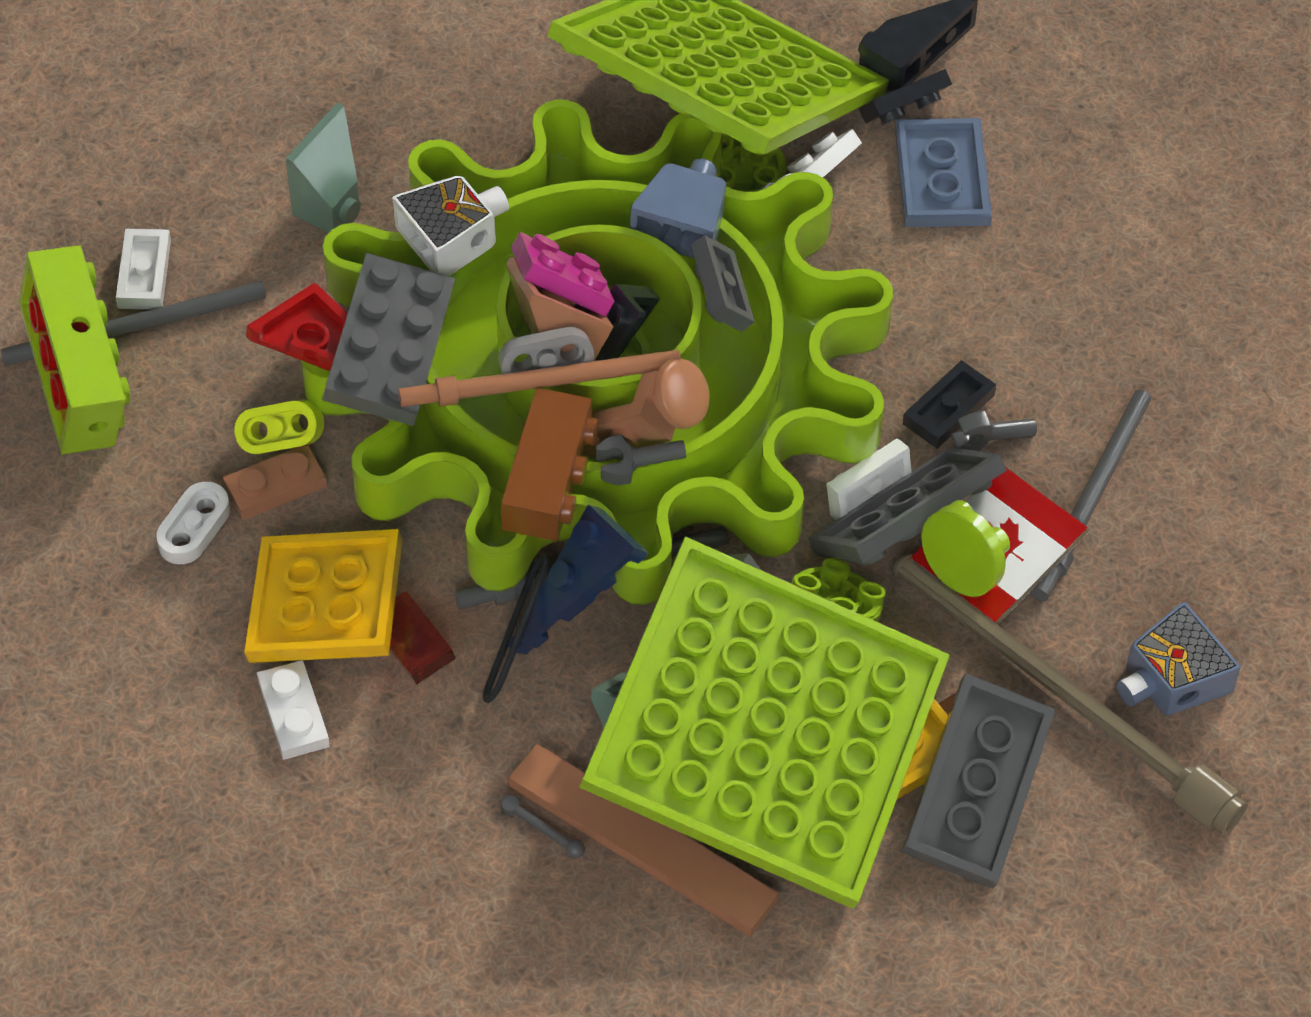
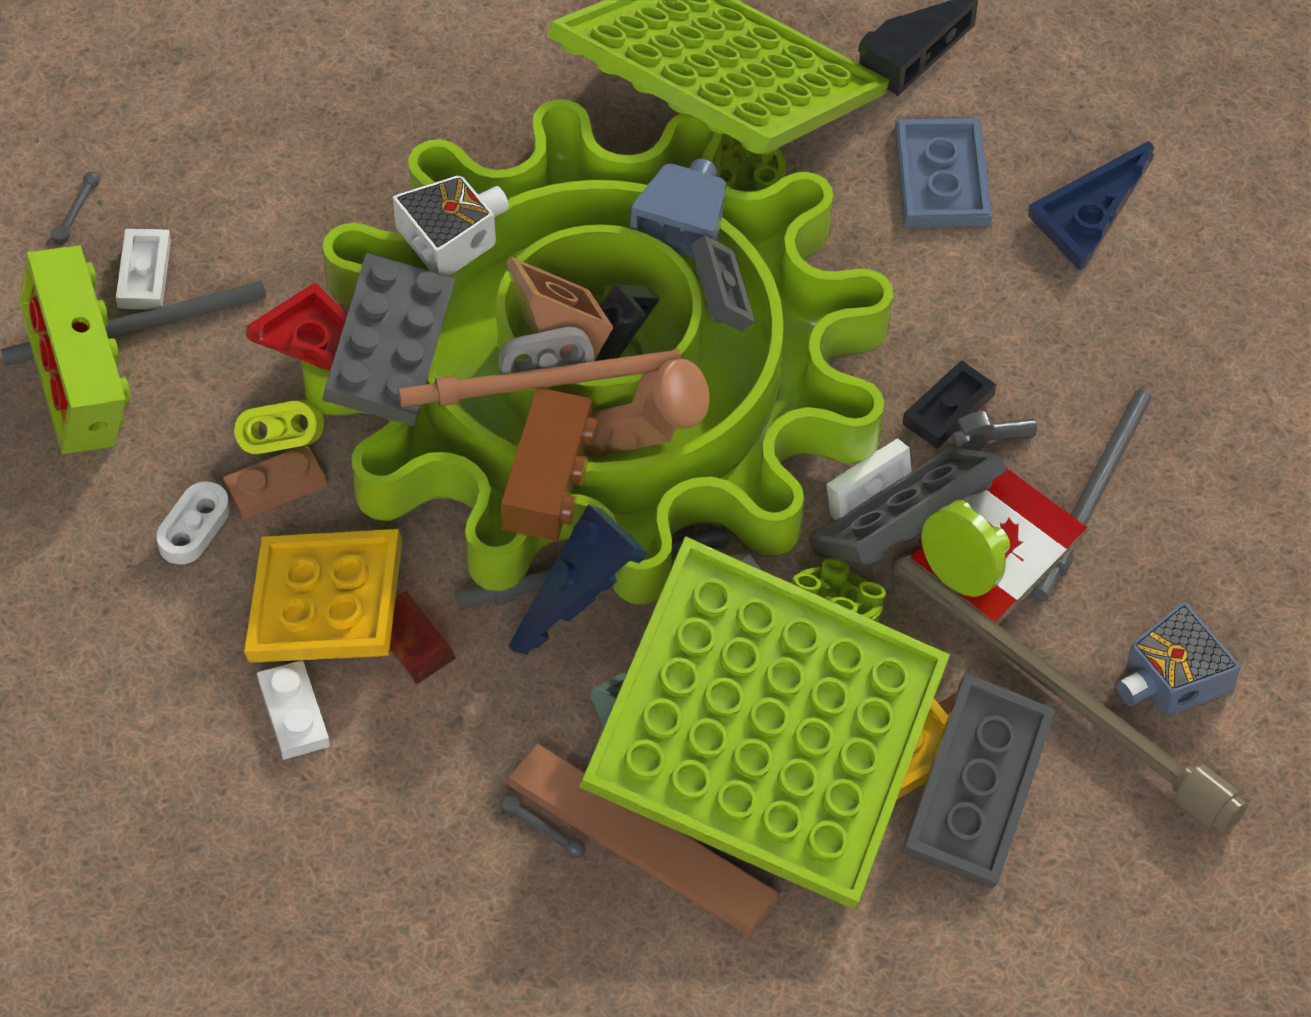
(60, 233): none -> dark grey hinge
(324, 174): sand green slope -> none
(488, 695): black piece -> none
(568, 276): dark pink plate -> none
(631, 458): dark grey bar -> none
(828, 154): white plate -> none
(891, 105): black plate -> none
(1086, 208): none -> dark blue wing

